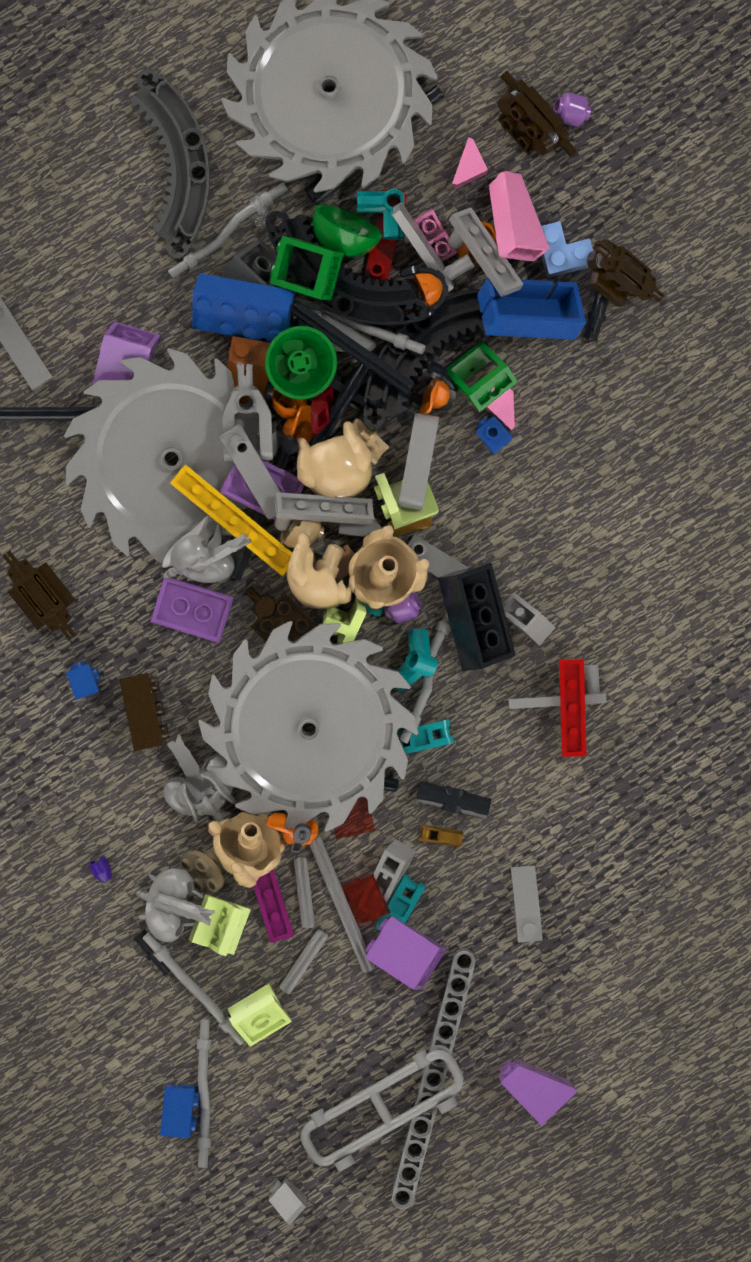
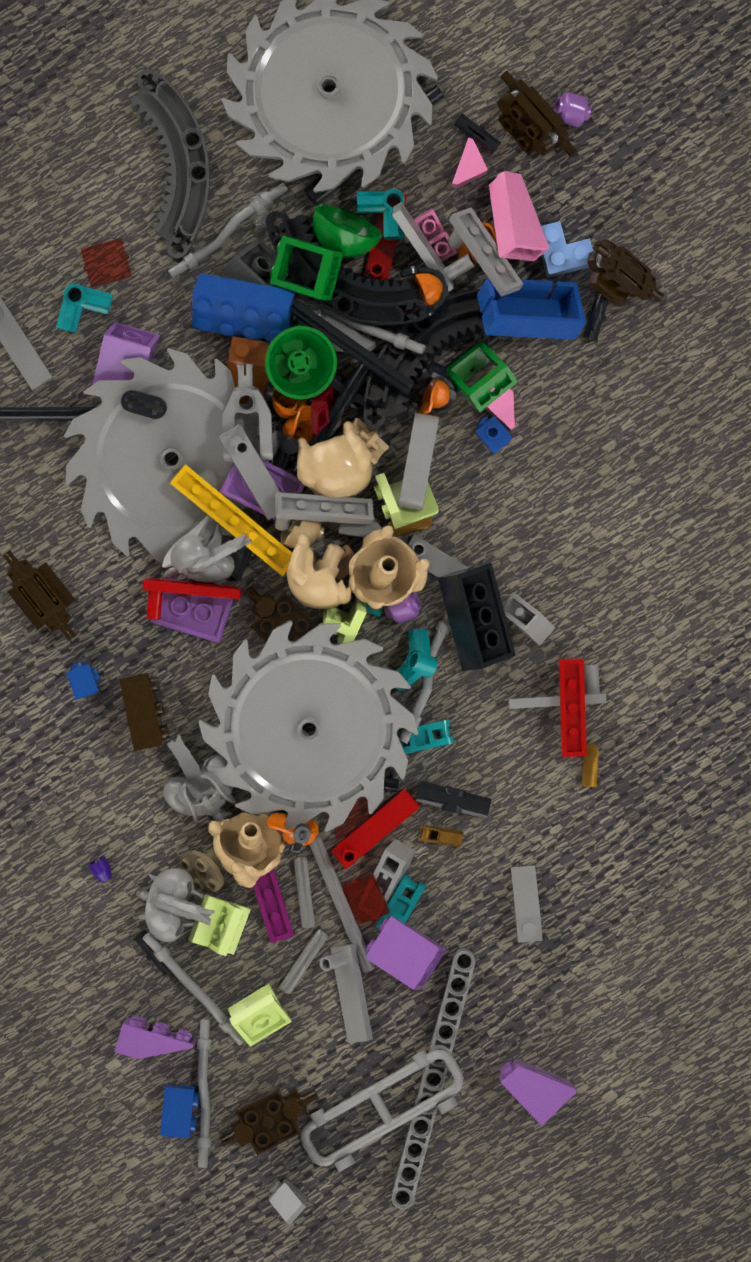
(91, 300): none -> teal piece
(106, 262): none -> clear red piece
(139, 1042): none -> medium lavender slope
(145, 398): none -> black beam
(157, 586): none -> red piece
(269, 1120): none -> dark brown piece
(351, 991): none -> light grey piece
(375, 828): none -> red piece
(463, 123): none -> black pin
(590, 766): none -> pearl gold bar

